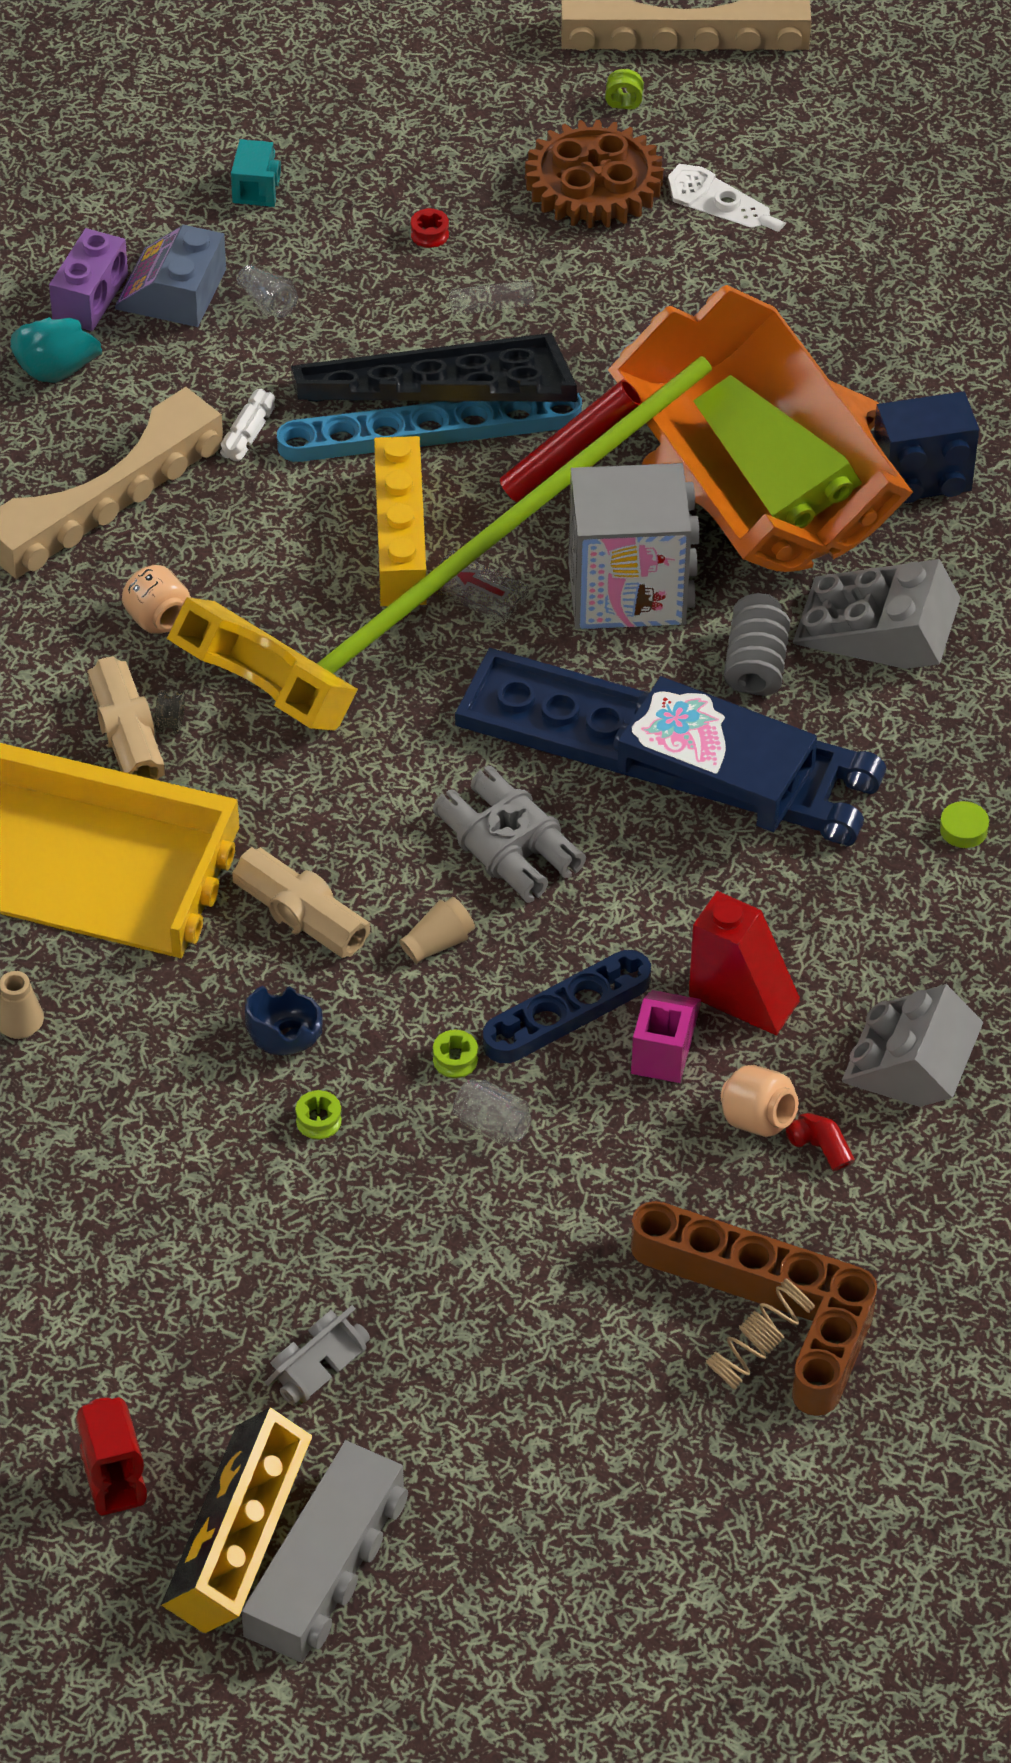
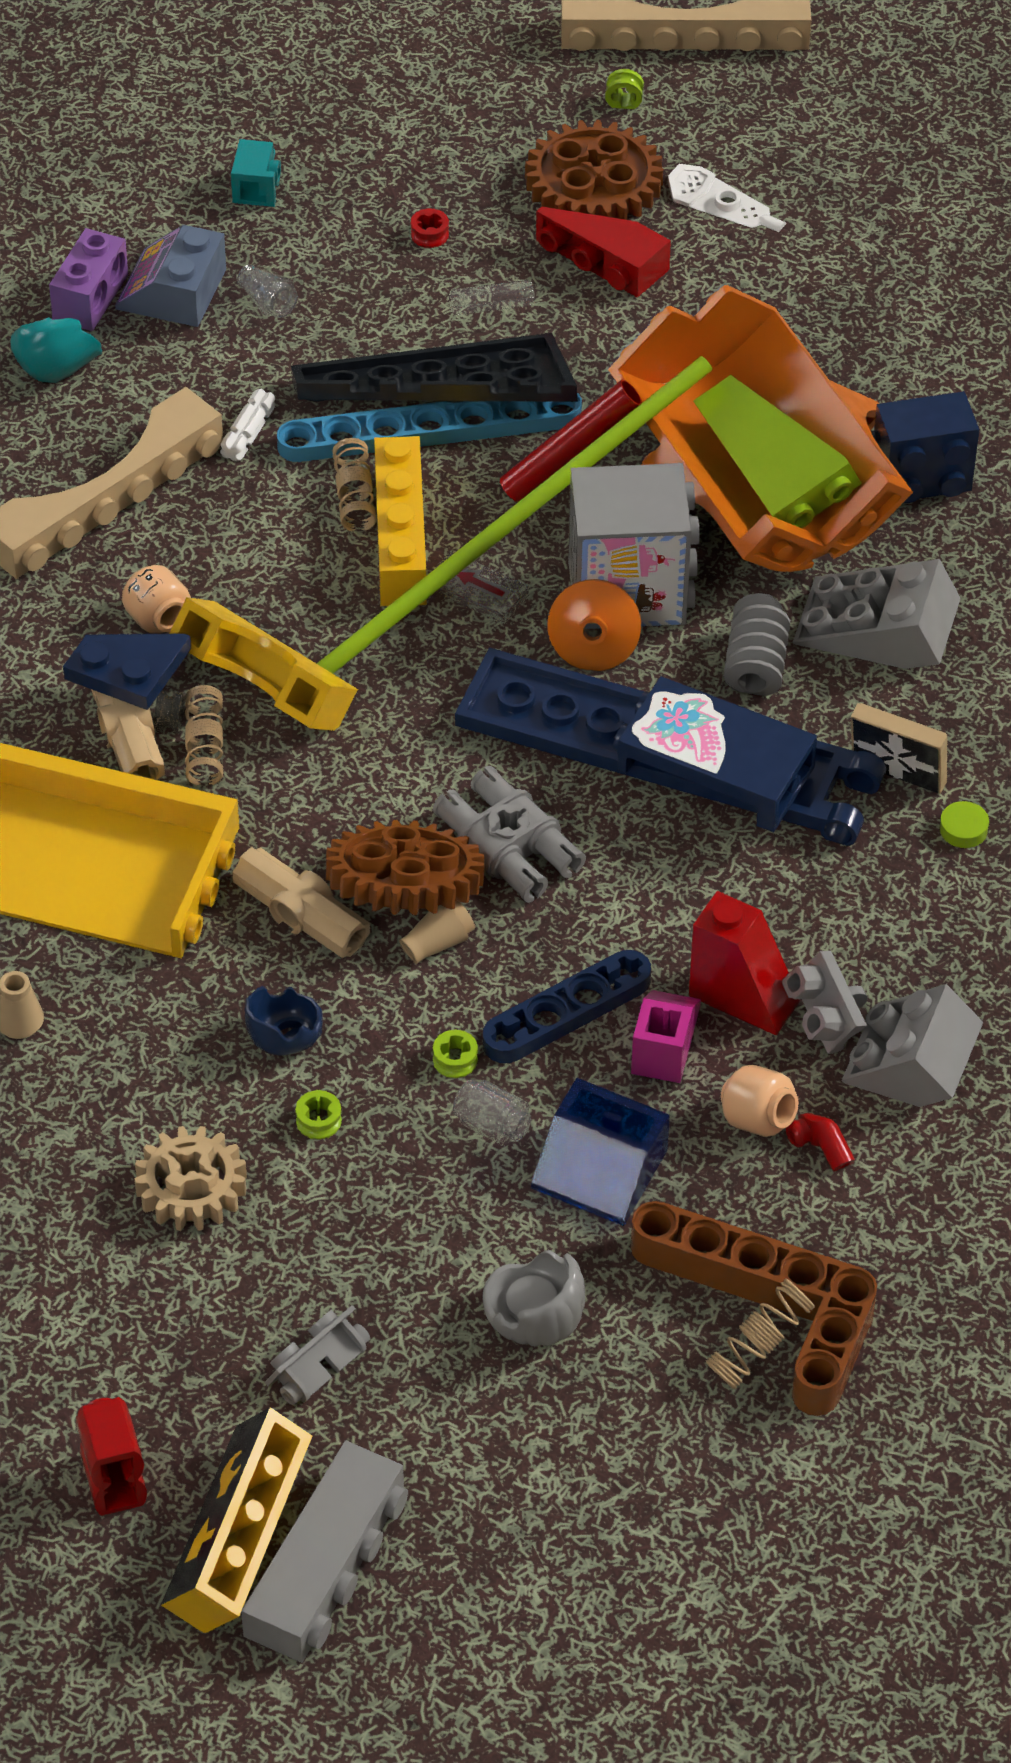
(127, 664): none -> dark blue wing
(190, 1178): none -> tan gear
(203, 727): none -> tan piece
(350, 474): none -> tan piece
(404, 867): none -> dark orange gear
(536, 1299): none -> light grey piece
(596, 603): none -> orange dish
(601, 1151): none -> clear blue slope
(610, 247): none -> red slope
(830, 1003): none -> light grey hips
(906, 747): none -> tile

